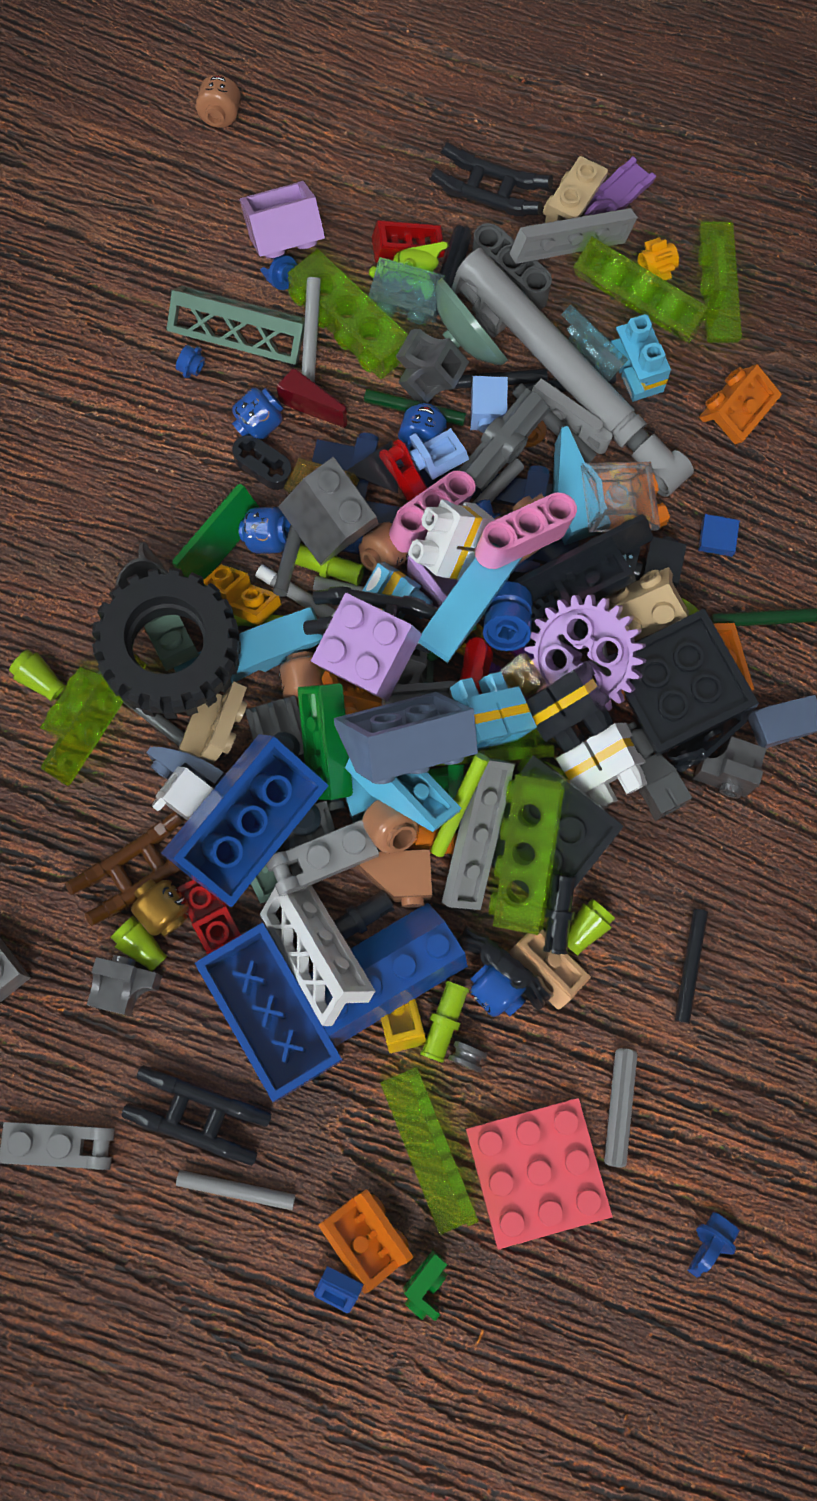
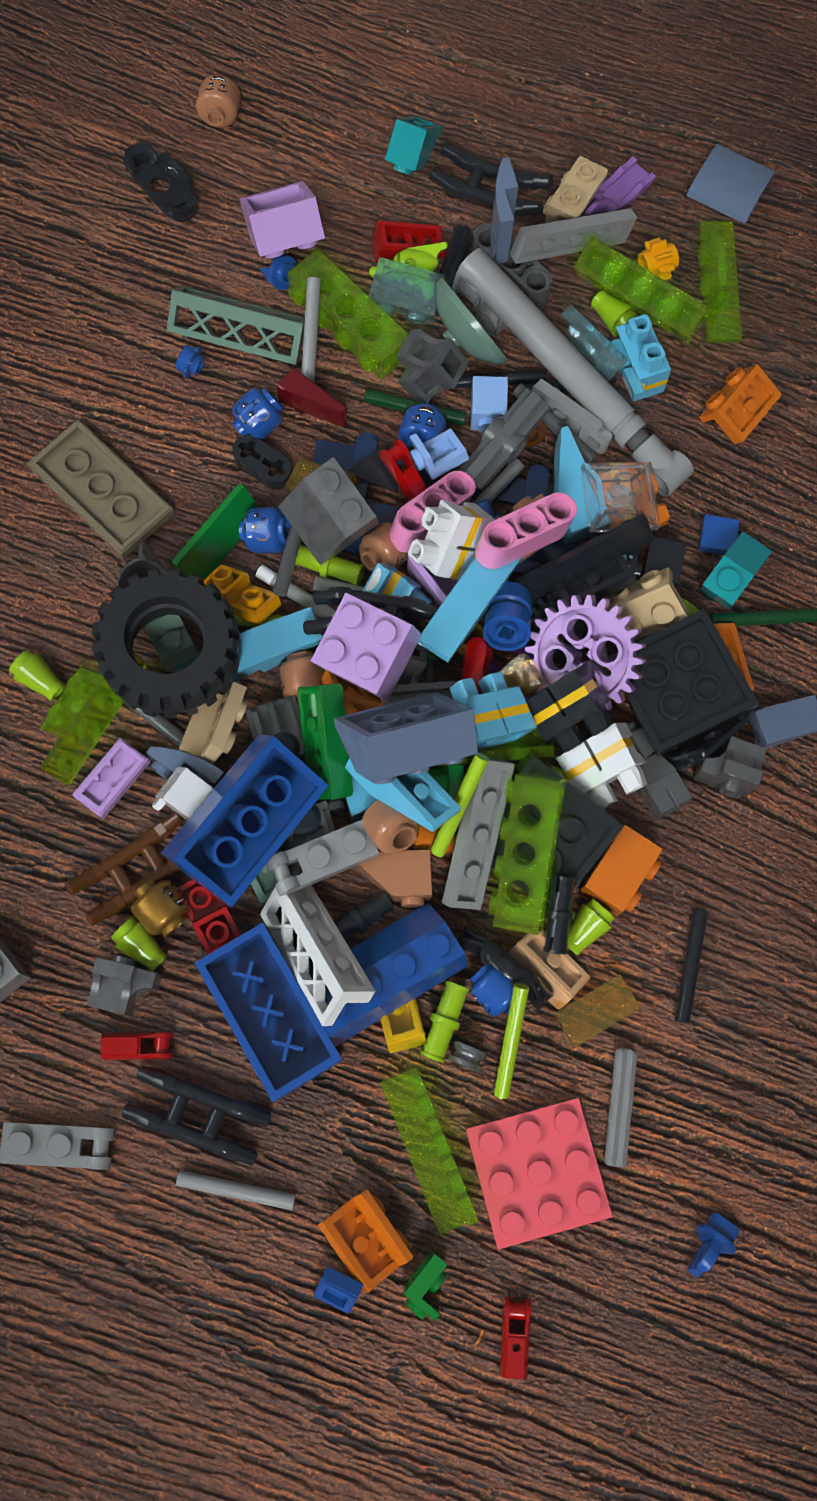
(100, 488): none -> dark tan tile
(111, 778): none -> lavender plate
(131, 1046): none -> red bar
(148, 166): none -> black piece
(412, 143): none -> teal slope
(503, 212): none -> sand blue slope
(511, 1040): none -> lime bar
(515, 1343): none -> red bar
(596, 1011): none -> clear yellow plate
(613, 311): none -> lime cone
(622, 870): none -> orange brick
(730, 183): none -> sand blue slope
(735, 570): none -> teal slope

